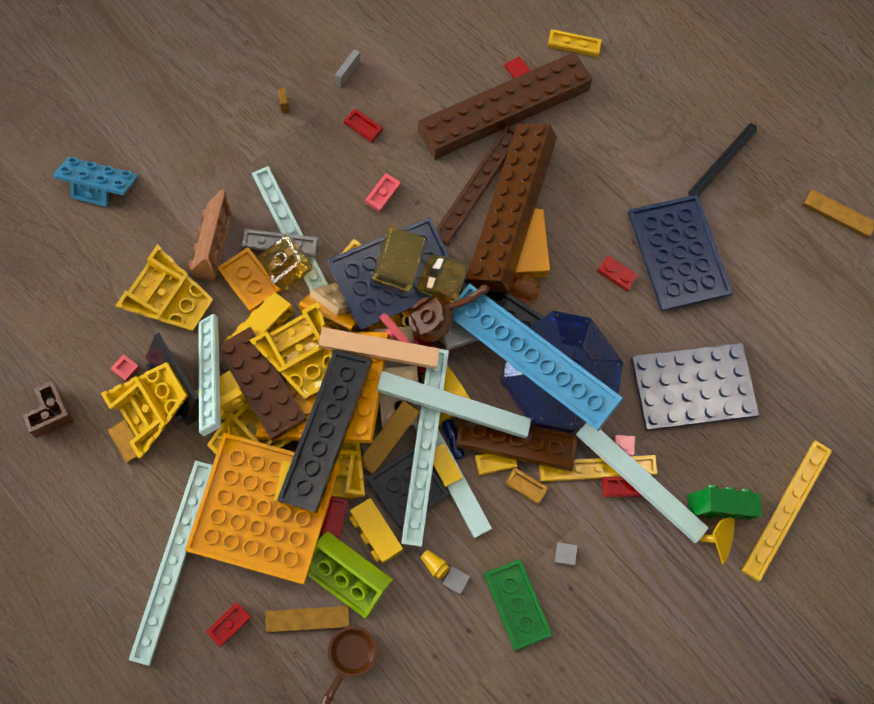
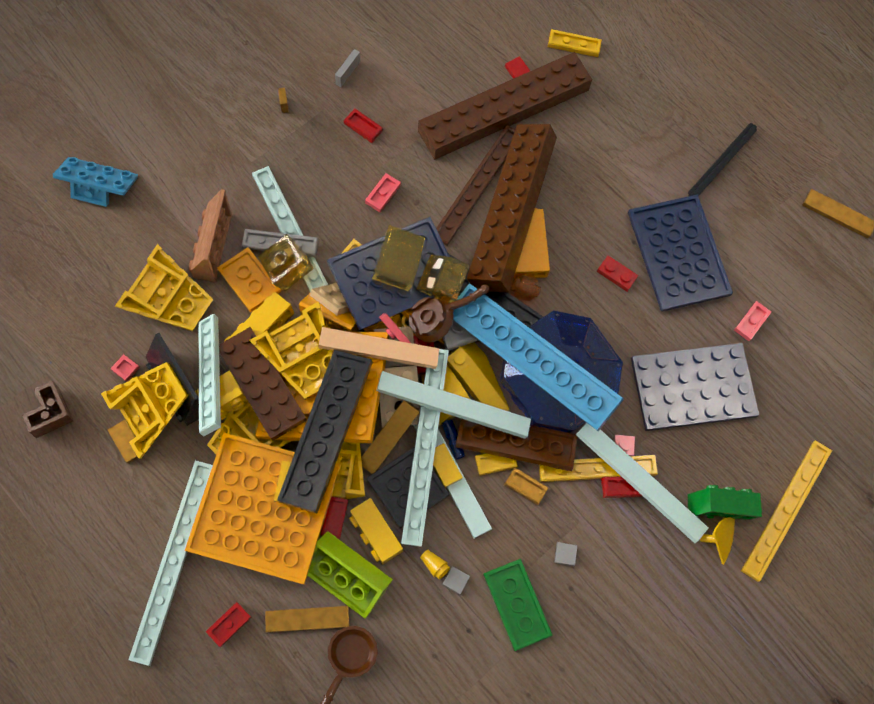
(476, 375): none -> yellow wedge
(752, 321): none -> coral plate

